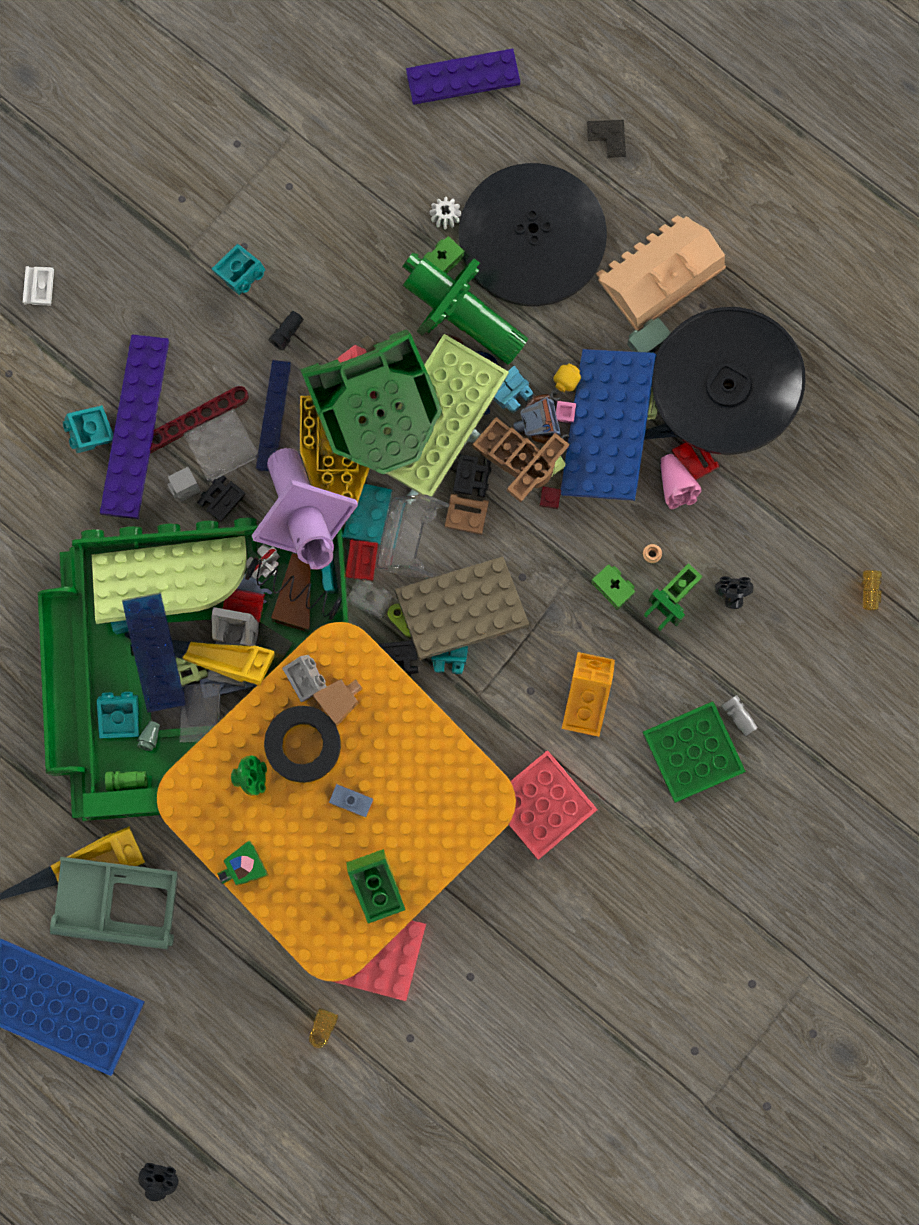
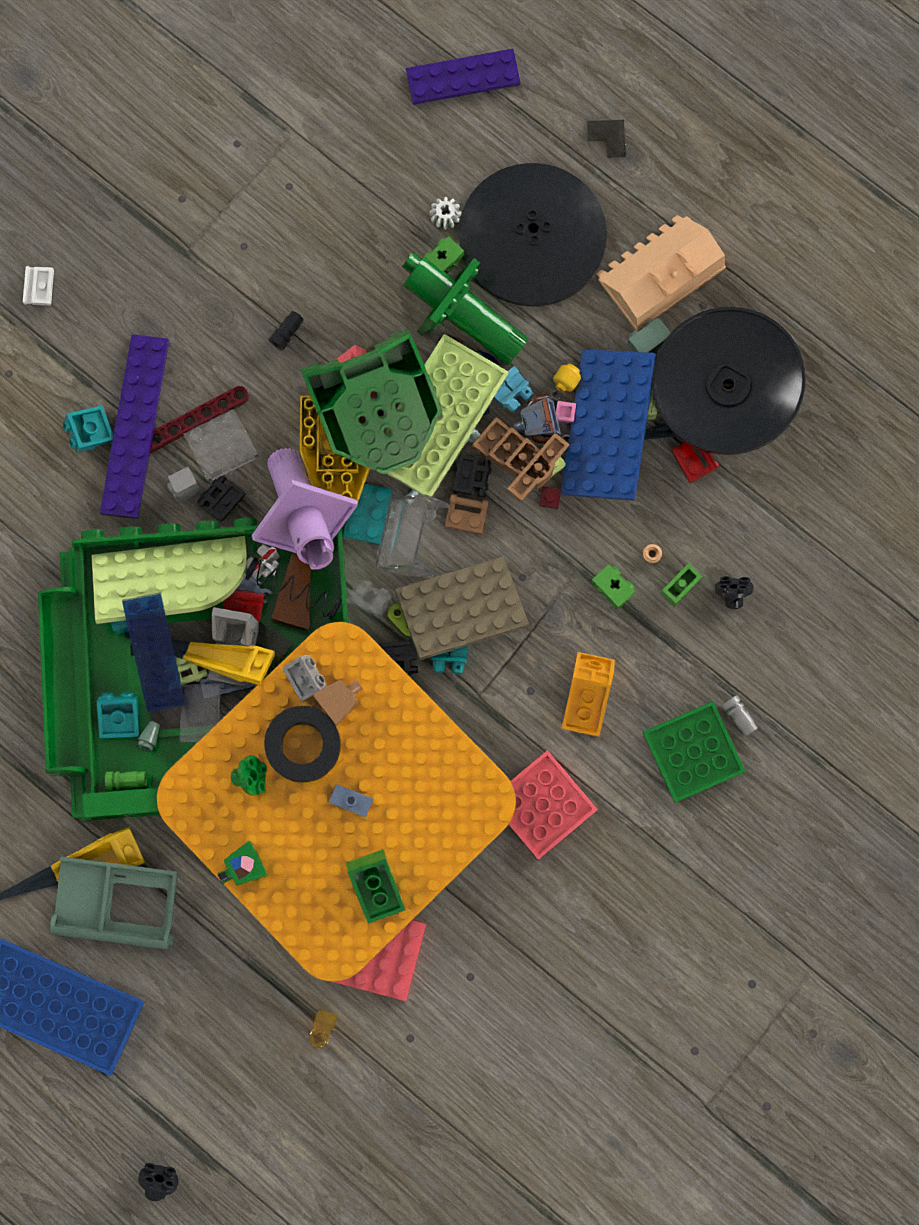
(239, 269): teal plate -> none
(273, 412): clear blue plate -> none
(329, 578): teal plate -> none
(361, 560): red plate -> none
(671, 611): green plate -> none
(678, 483): bright pink cone -> none
(871, 590): clear yellow axle -> none

